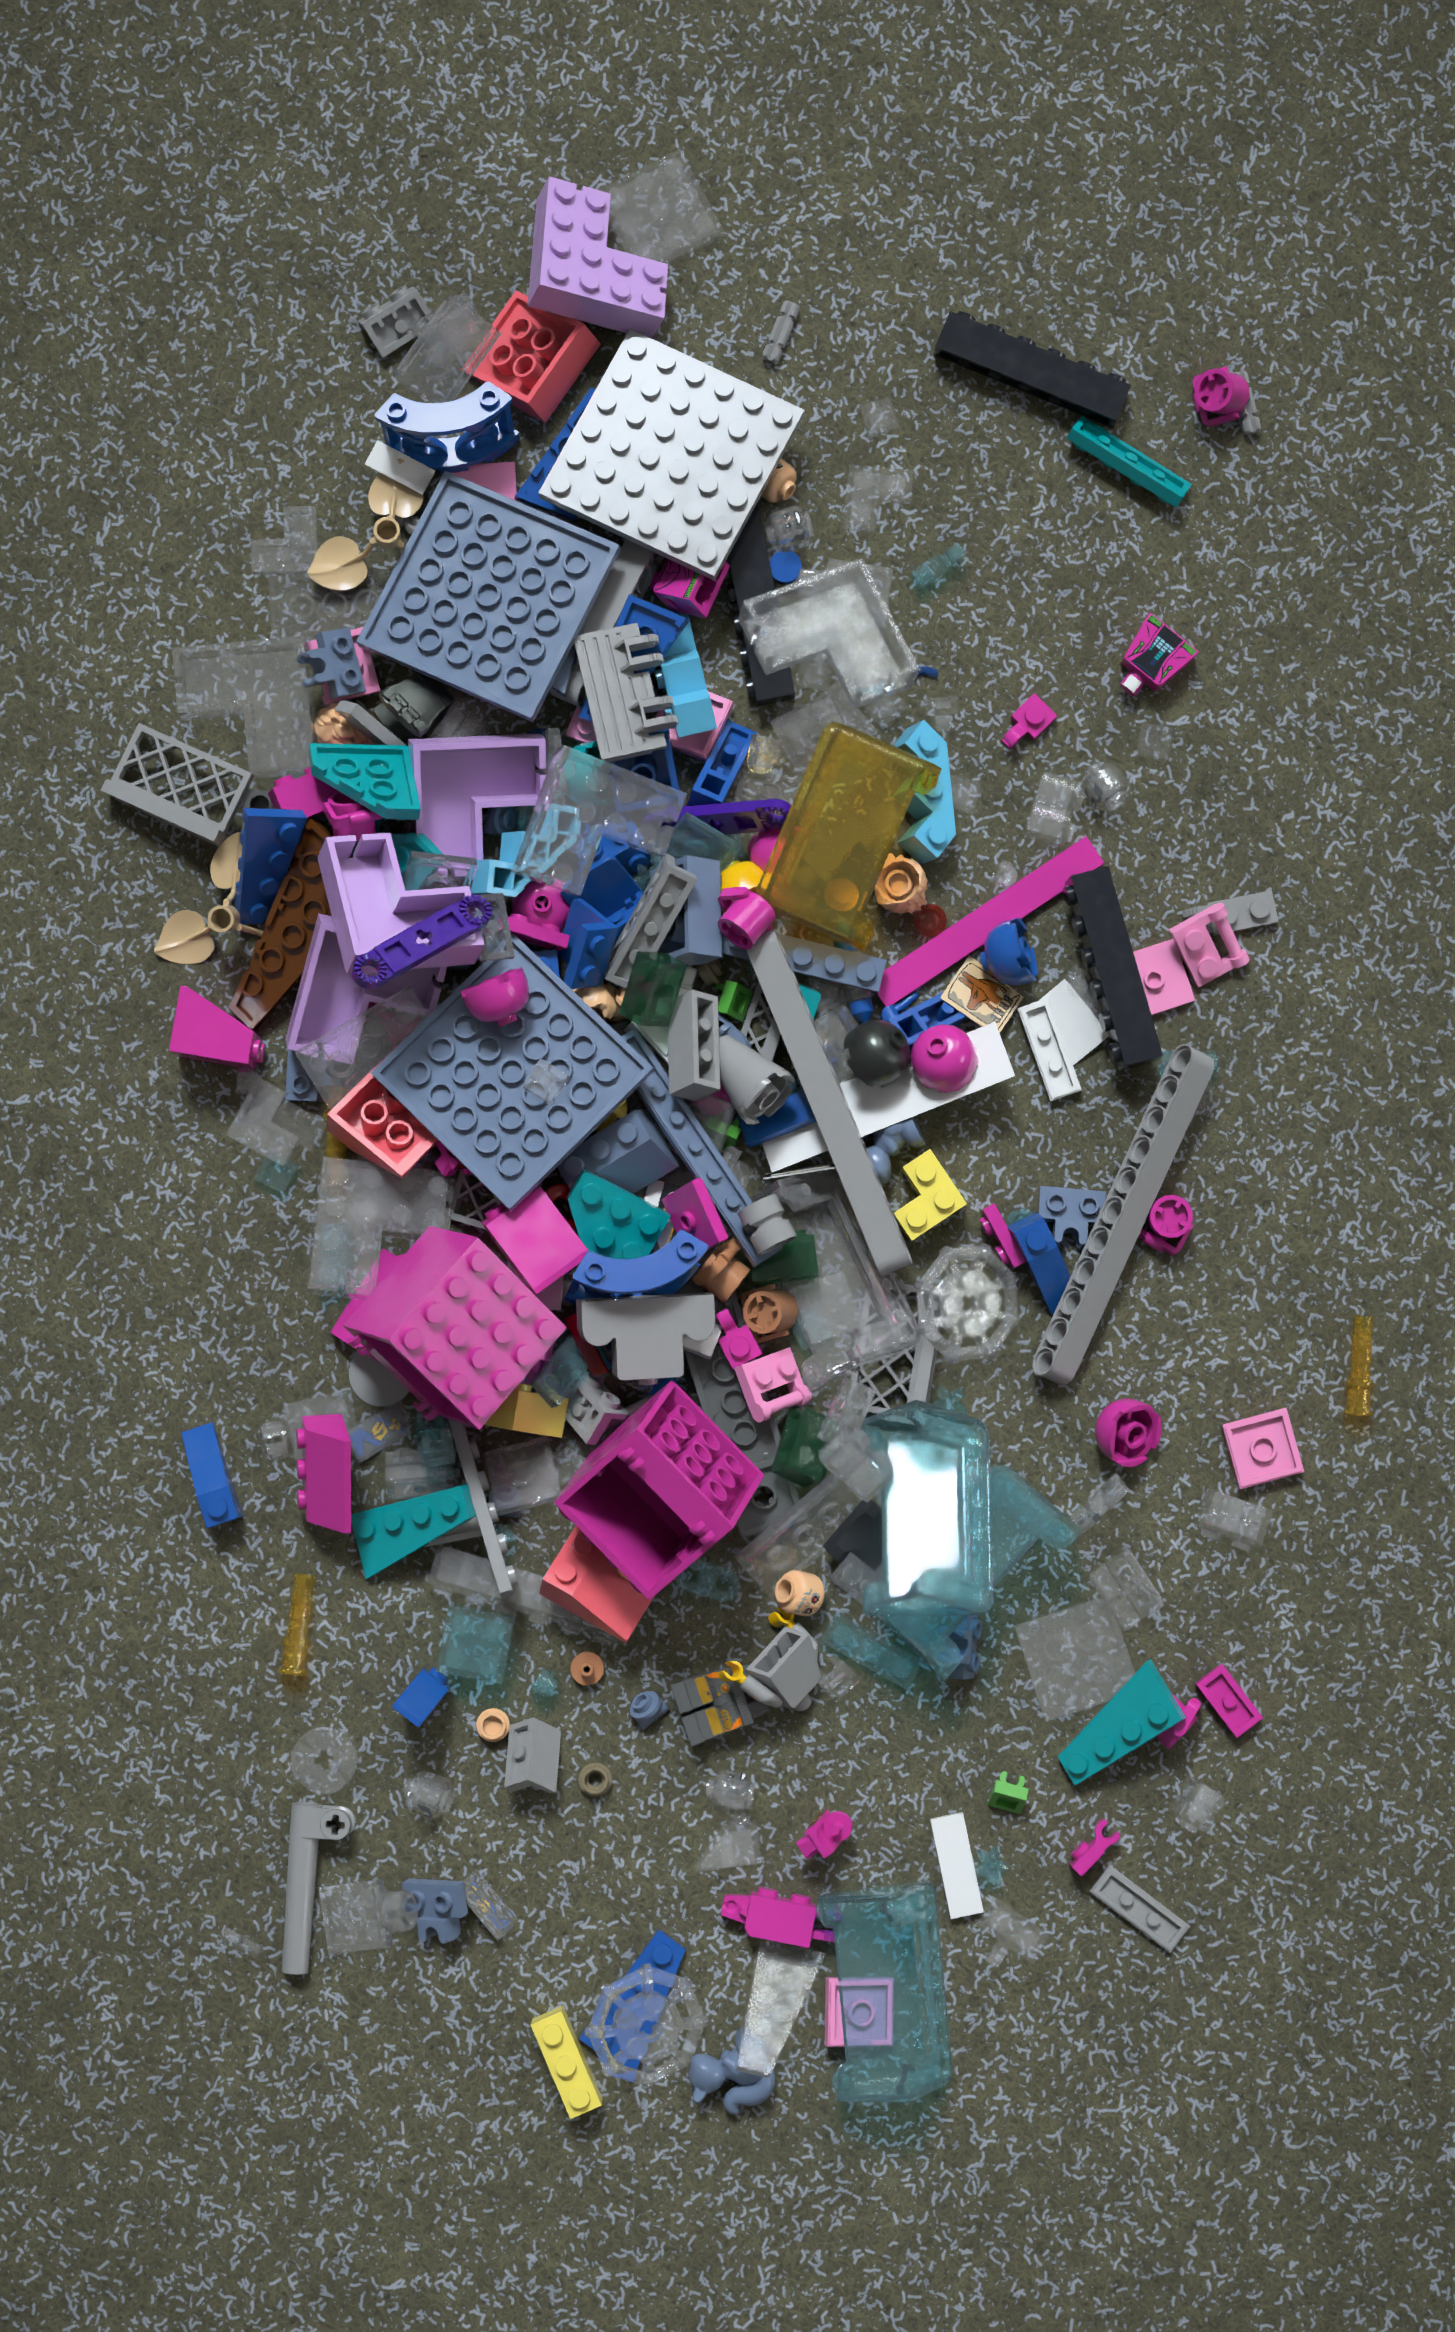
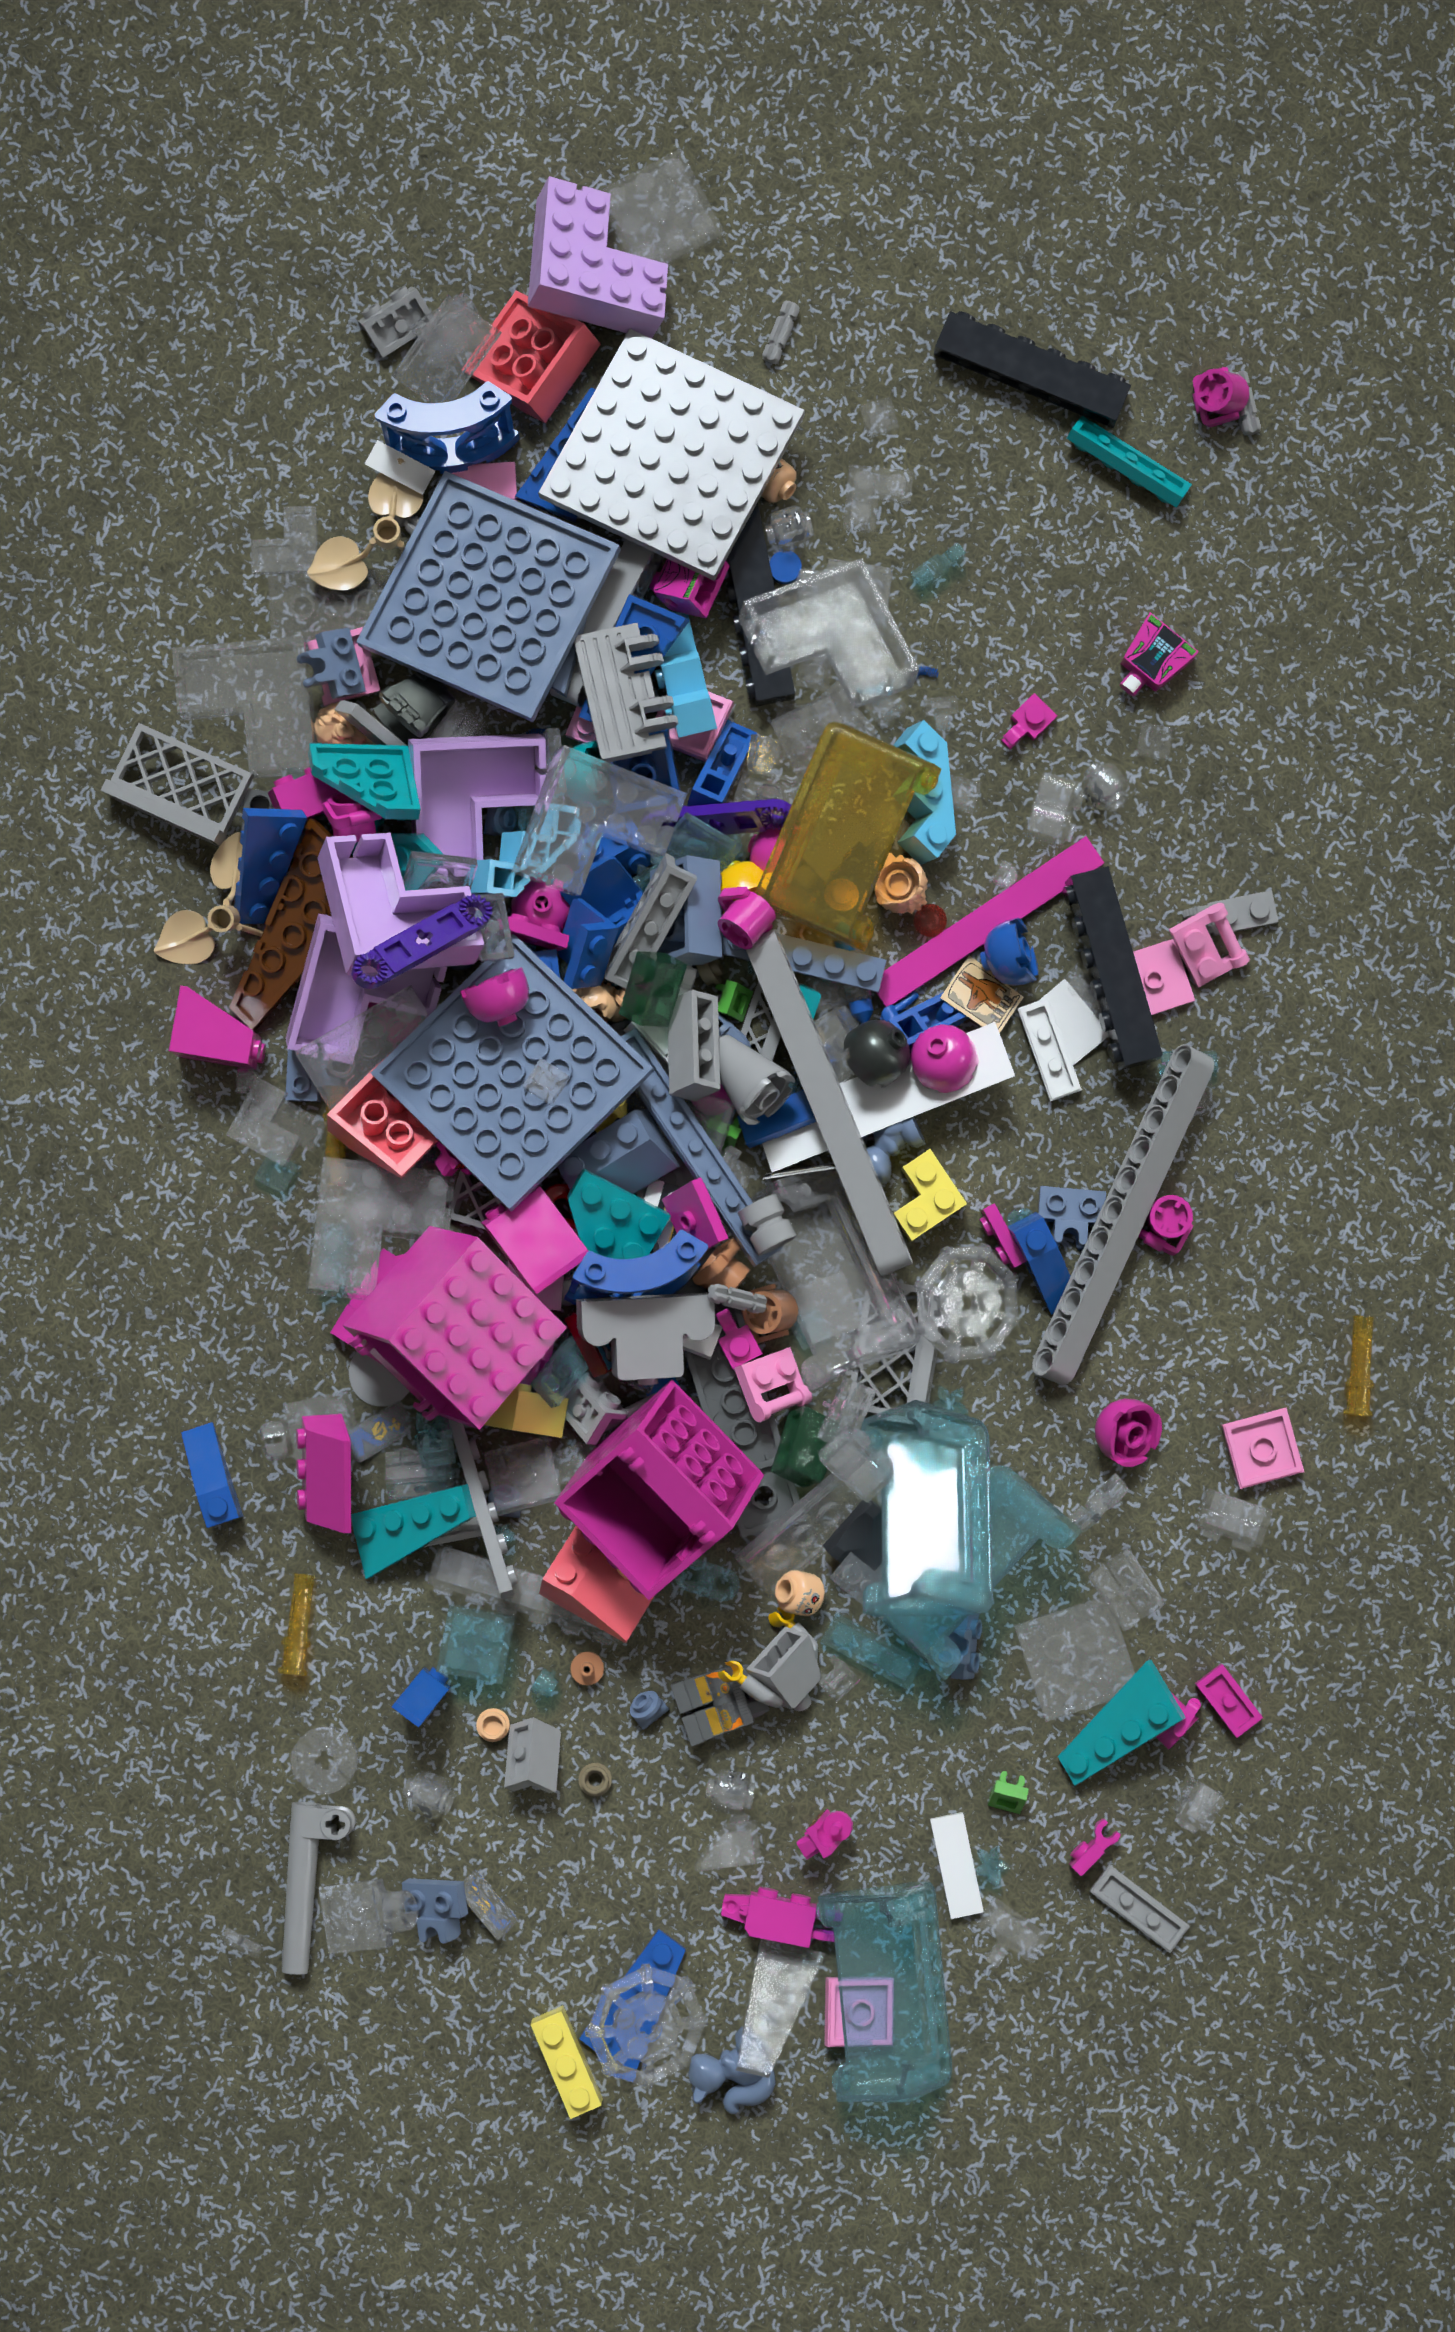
(737, 1298): none -> light grey axle
(792, 1263): clear green brick -> none

